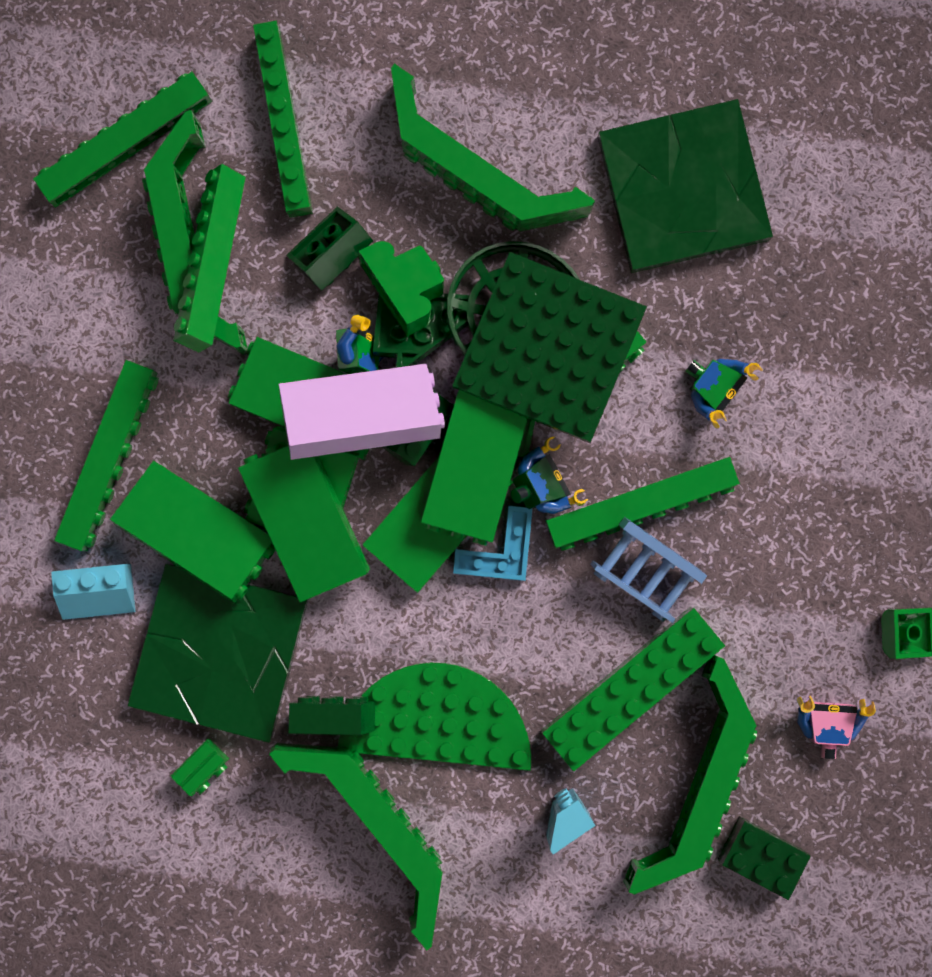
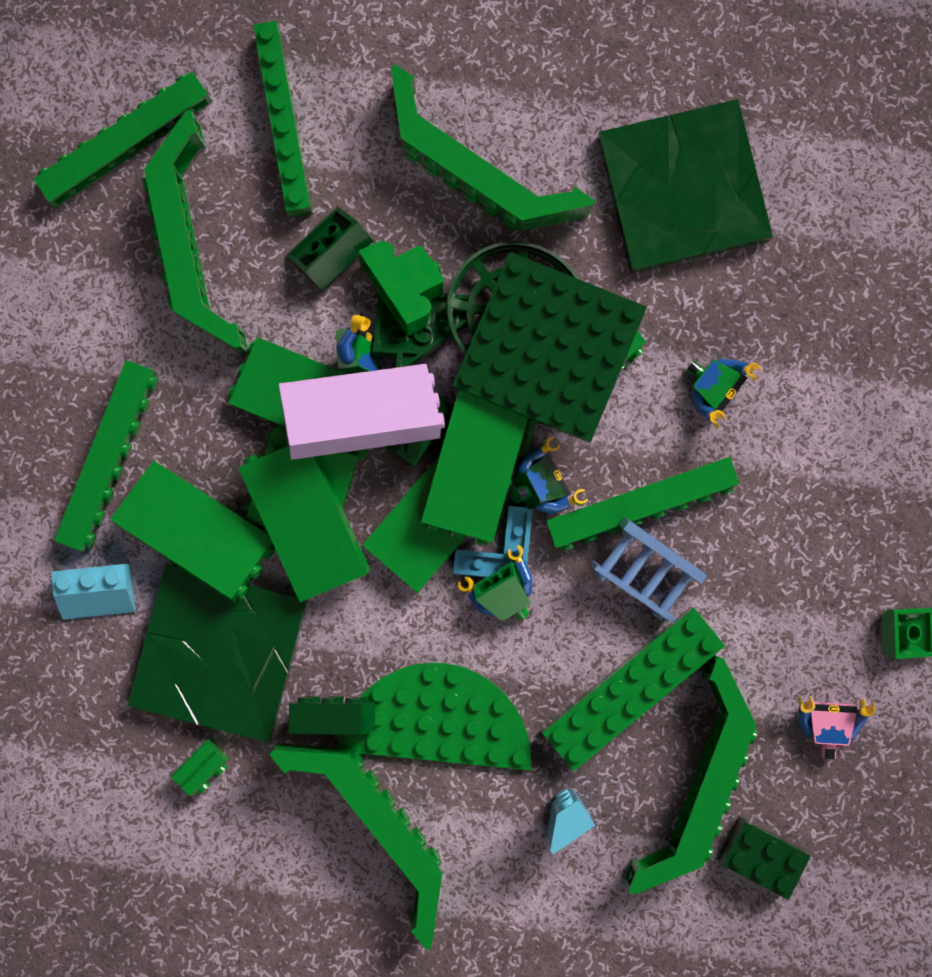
(209, 259): green brick -> none
(504, 591): none -> green torso

